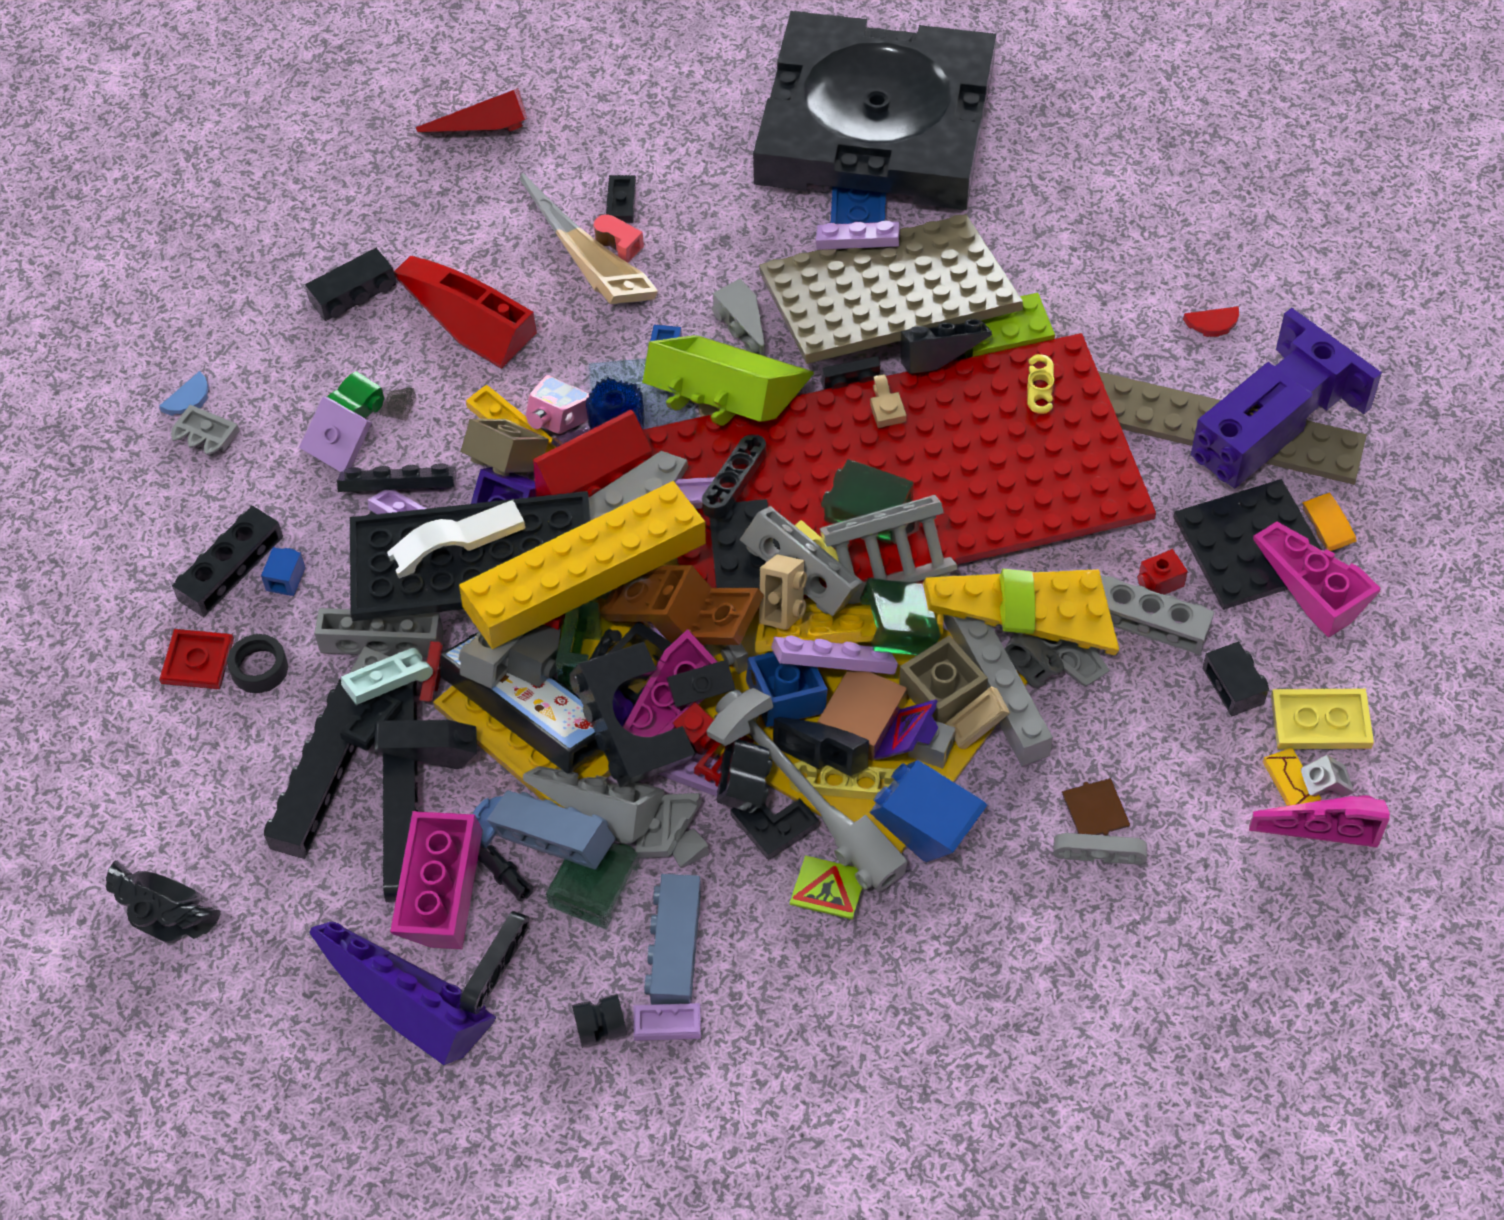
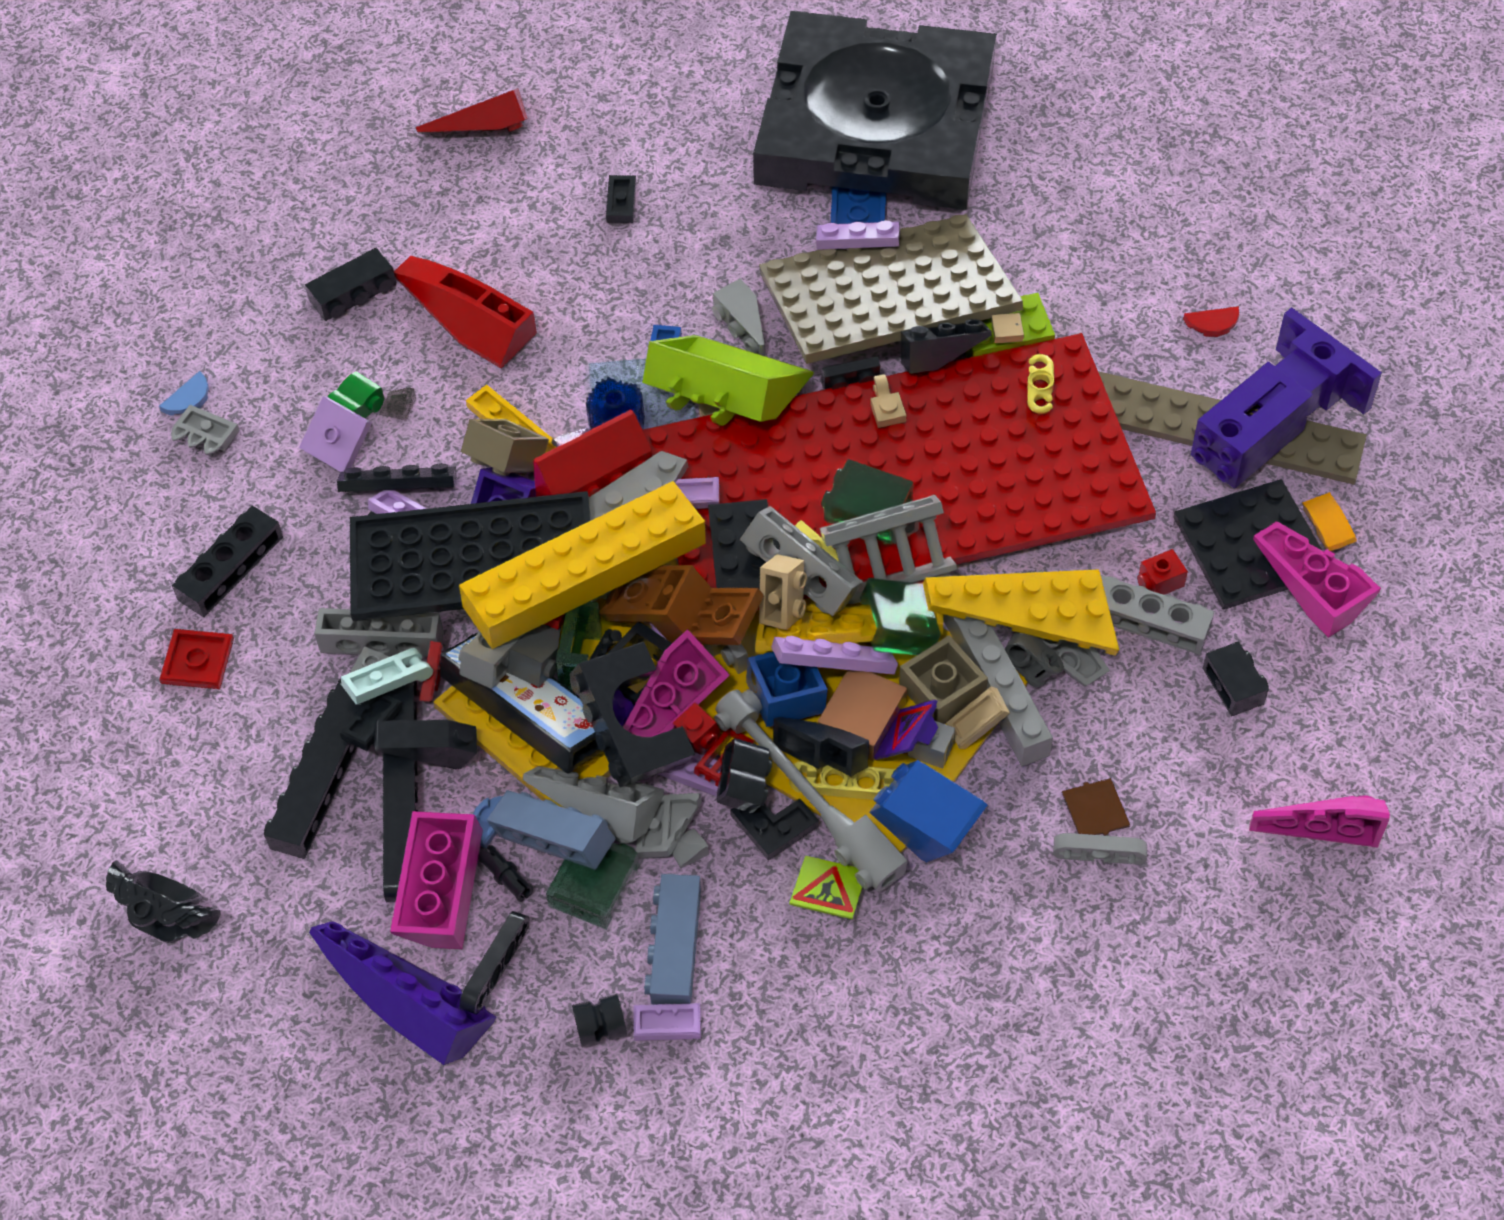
(262, 682): black tyre -> none
(283, 571): blue brick -> none
(467, 533): white piece -> none
(556, 406): bright pink torso -> none
(603, 269): tan plate -> none
(619, 236): coral leg -> none
(700, 683): black plate -> none
(728, 474): black beam -> none
(733, 720): light grey slope -> none
(1007, 328): none -> tan tile
(1018, 601): lime slope -> none
(1286, 774): yellow tile -> none
(1321, 719): light yellow plate -> none
(1327, 775): light grey bracket -> none

